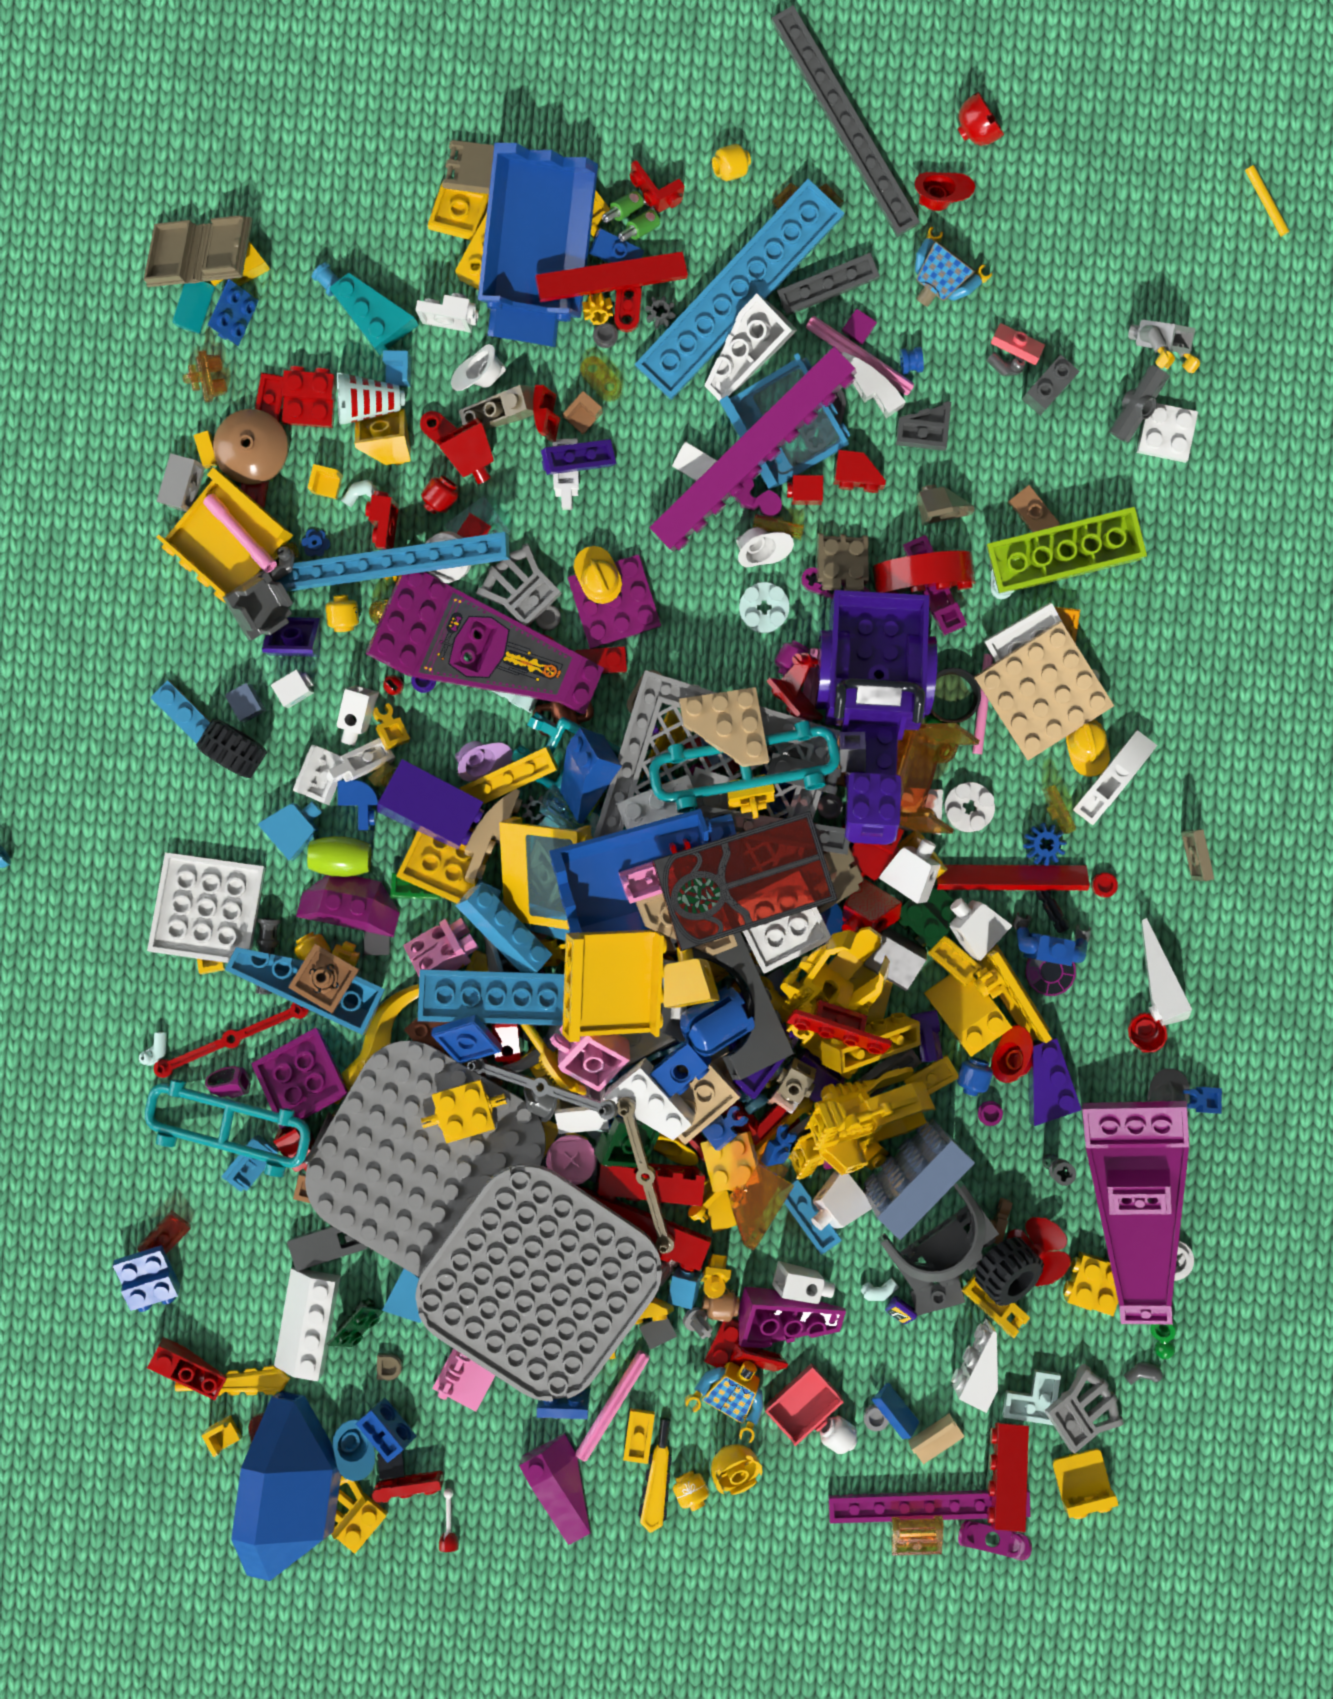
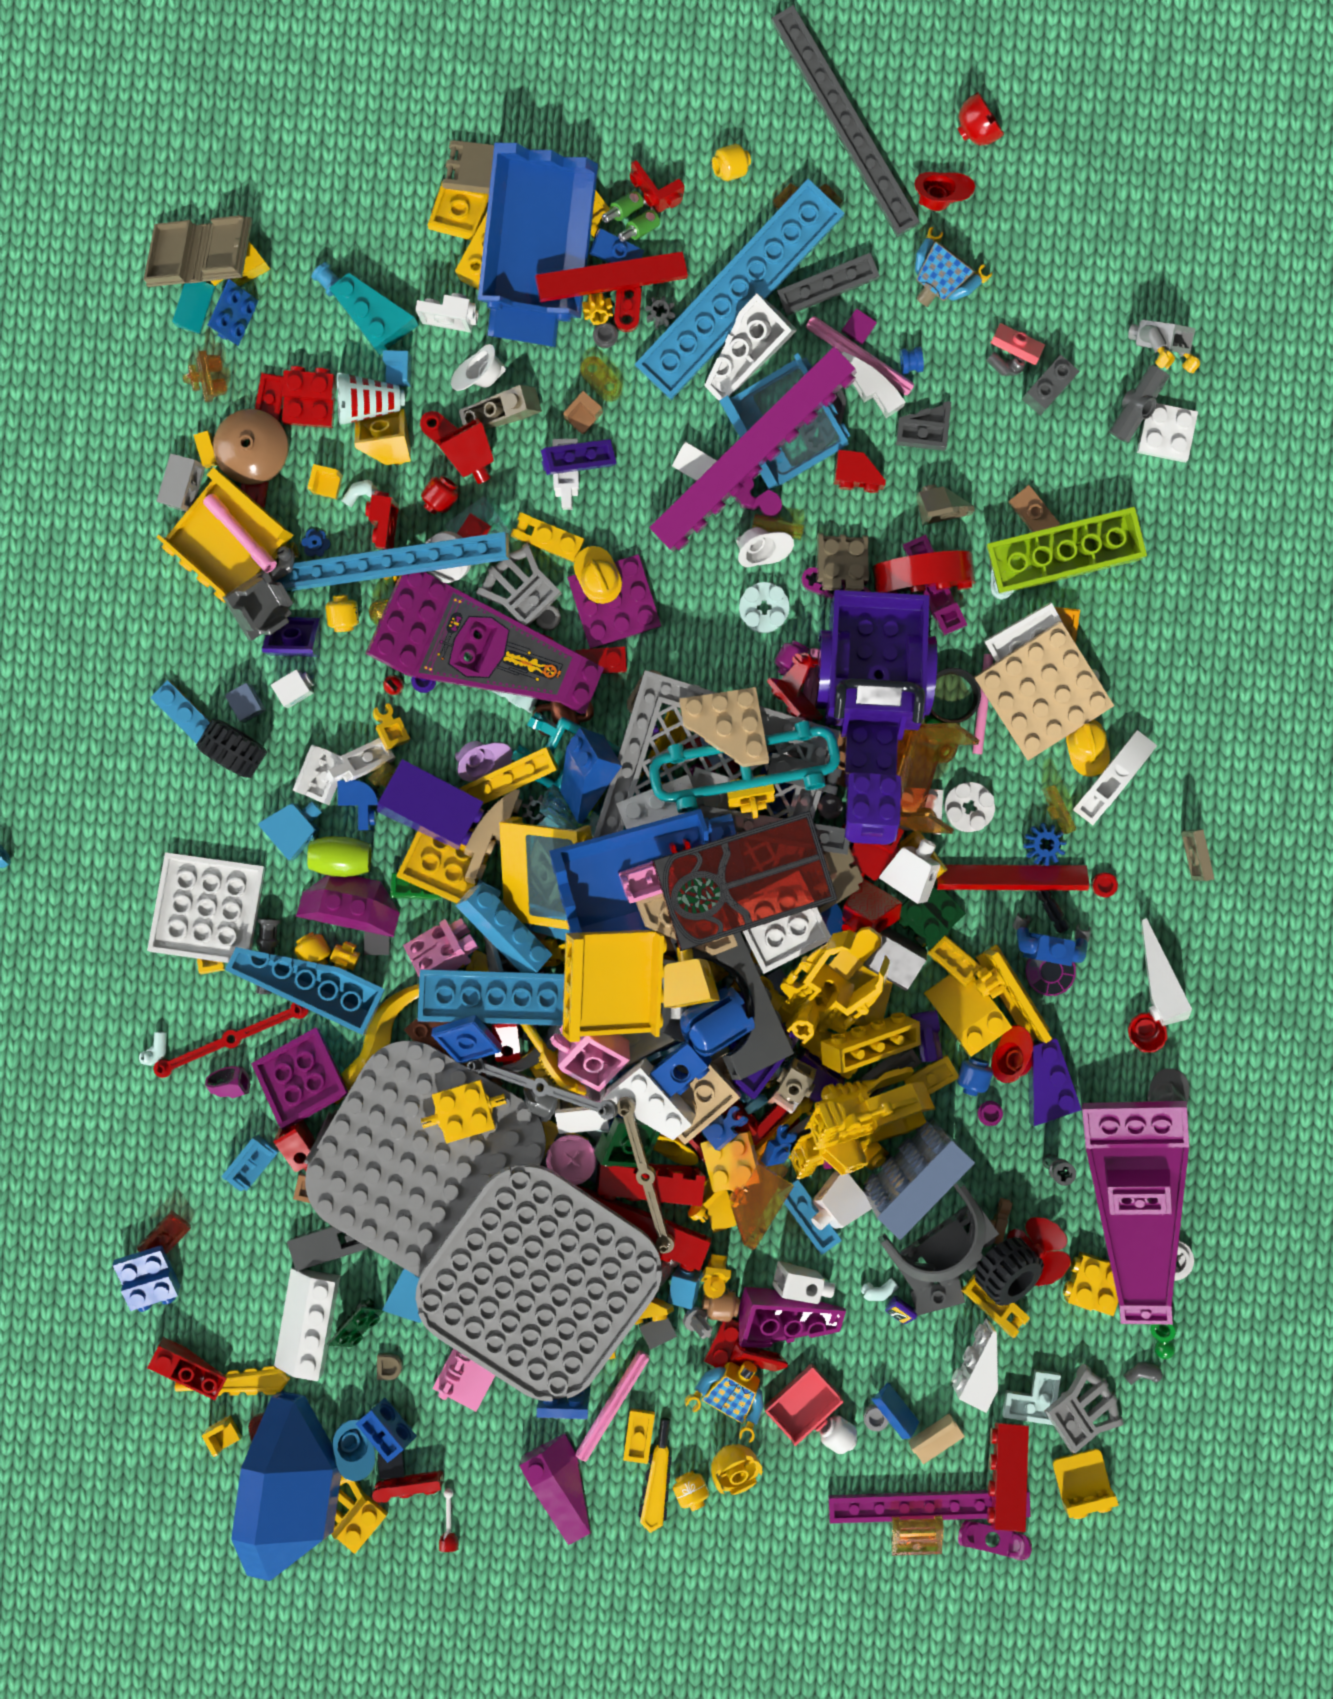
(168, 1134): teal bar -> none
(305, 983): medium nougat plate -> none
(360, 703): white torso -> none
(543, 407): red slope -> none
(548, 537): none -> yellow plate
(805, 490): red brick -> none
(840, 1024): red bracket -> none
(852, 751): flat silver panel -> none
(977, 927): white torso -> none
(1205, 1099): blue plate -> none
(1267, 200): yellow bar -> none

